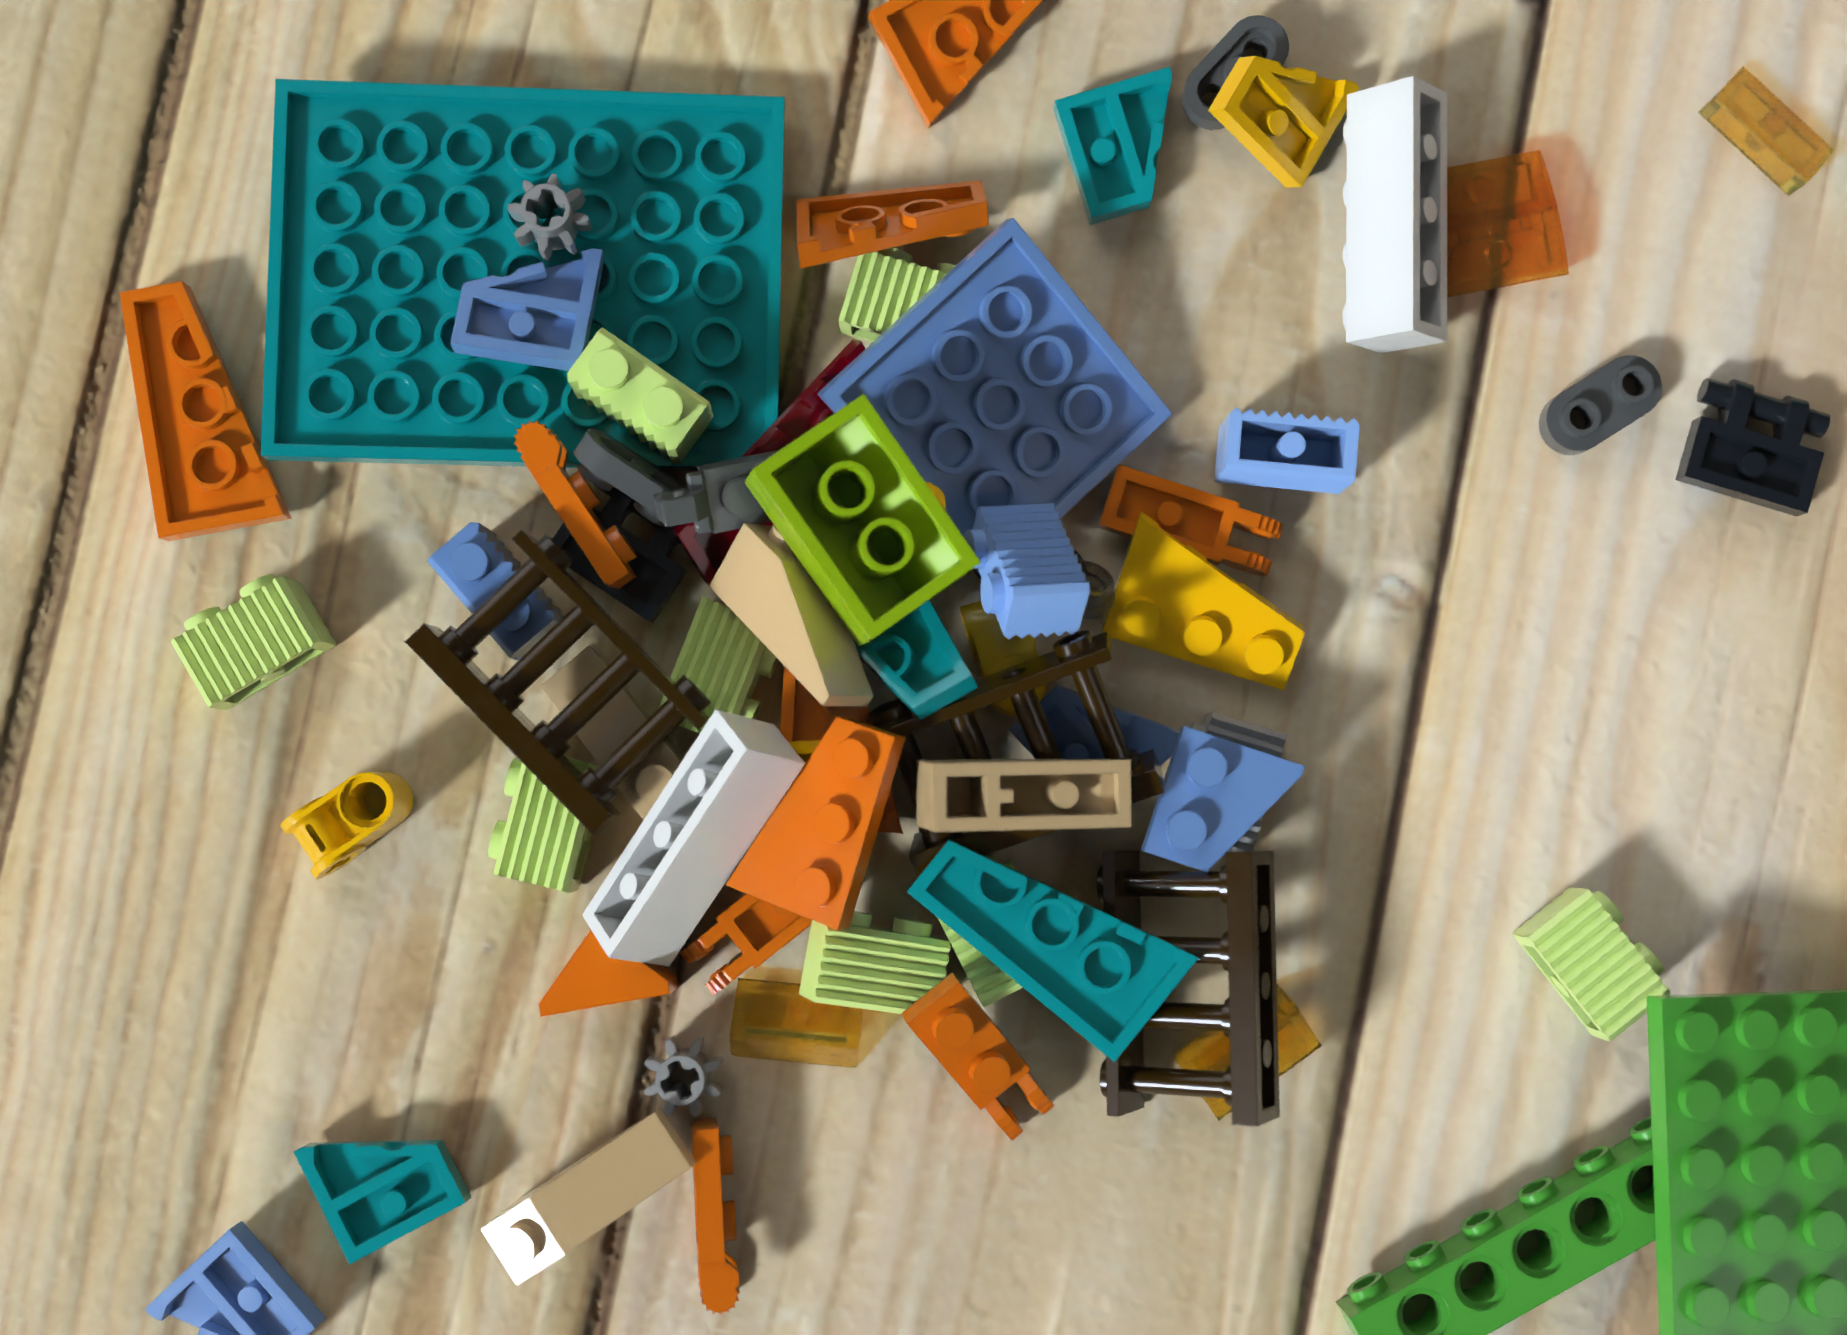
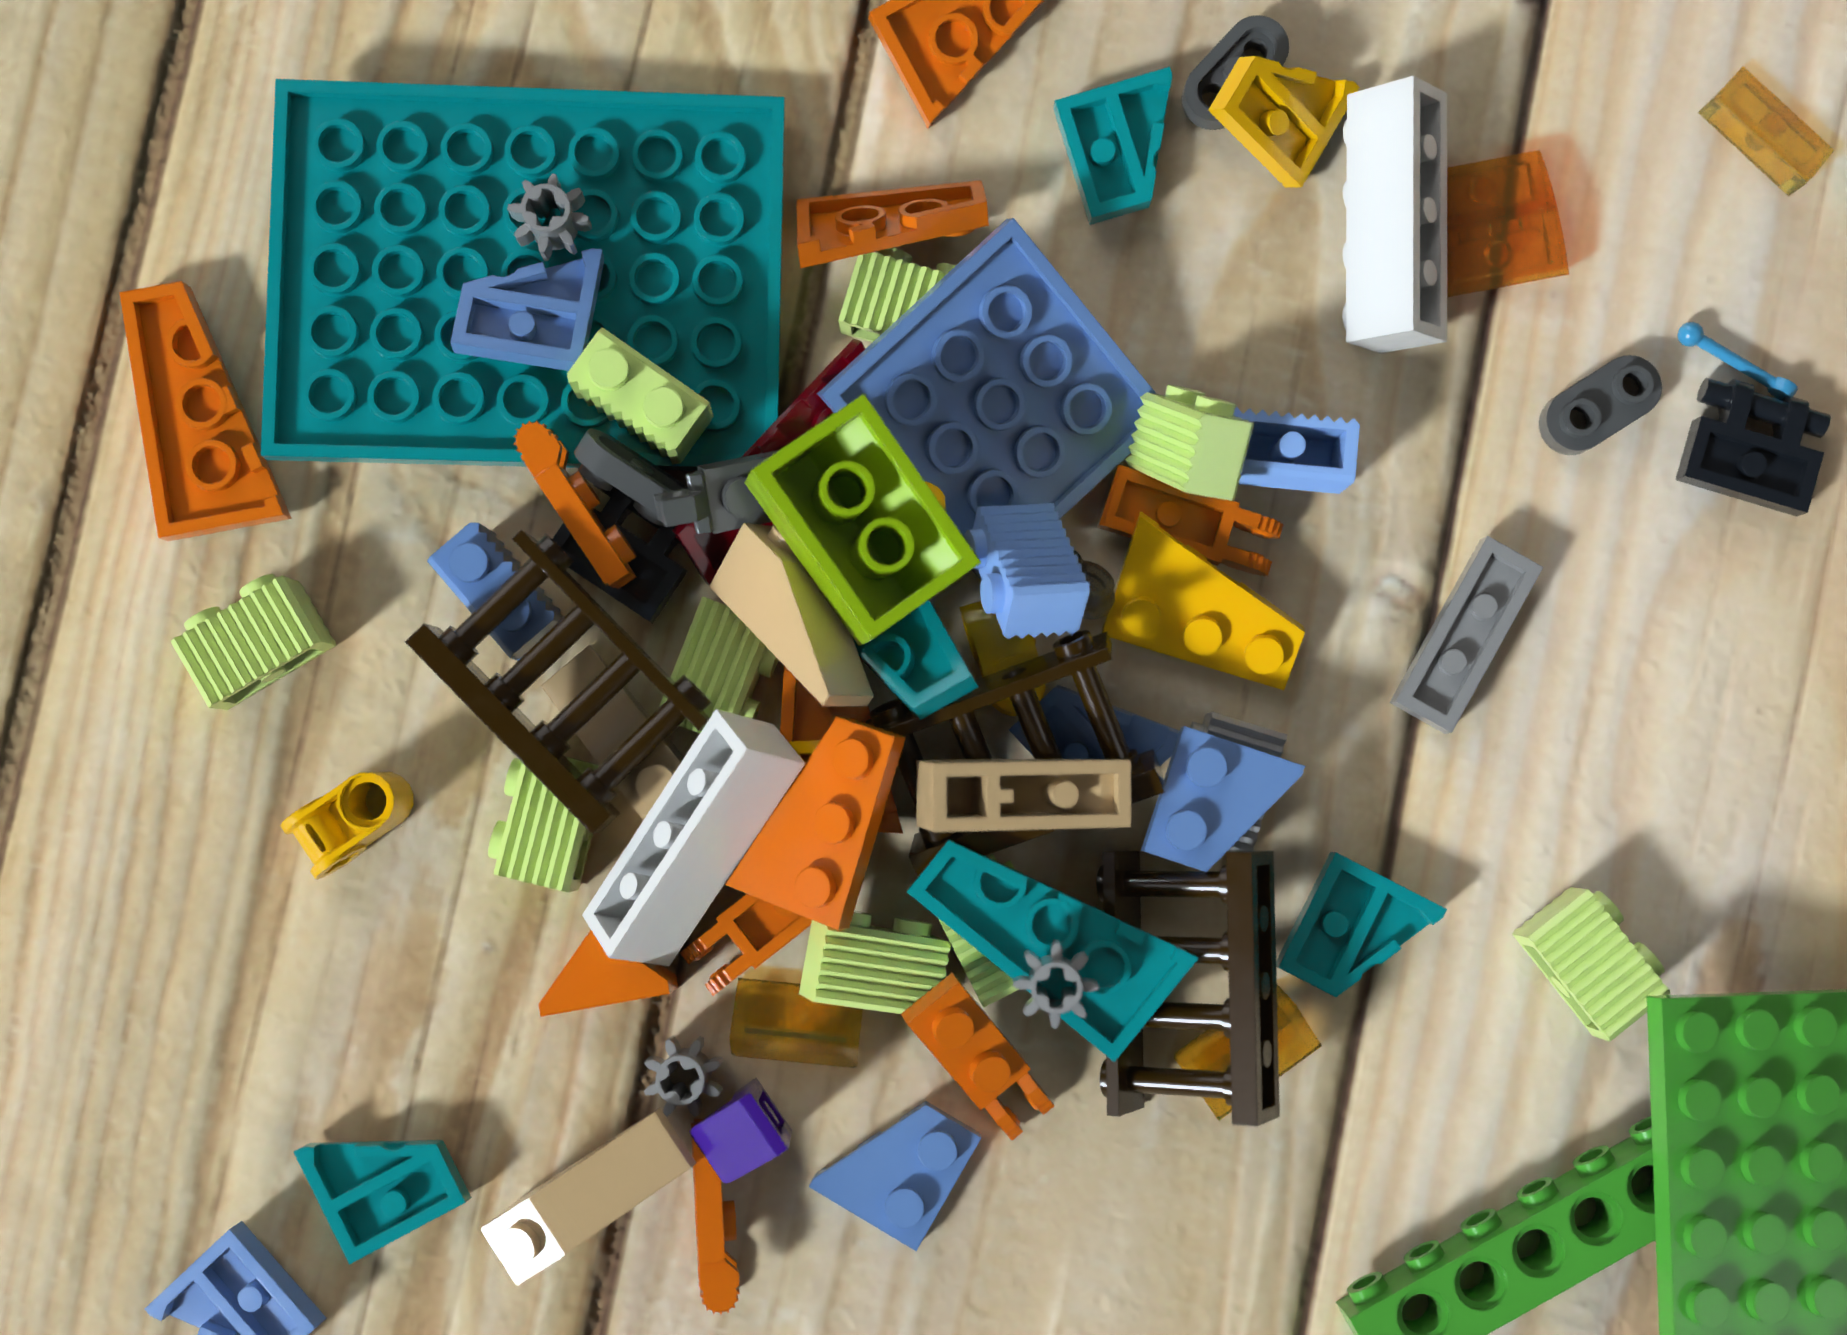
(742, 1133): none -> dark purple slope
(902, 1173): none -> medium blue wing
(1069, 996): none -> light grey gear
(1190, 442): none -> yellowish green brick
(1351, 925): none -> teal wing
(1466, 635): none -> light grey plate
(1692, 334): none -> dark azure hinge

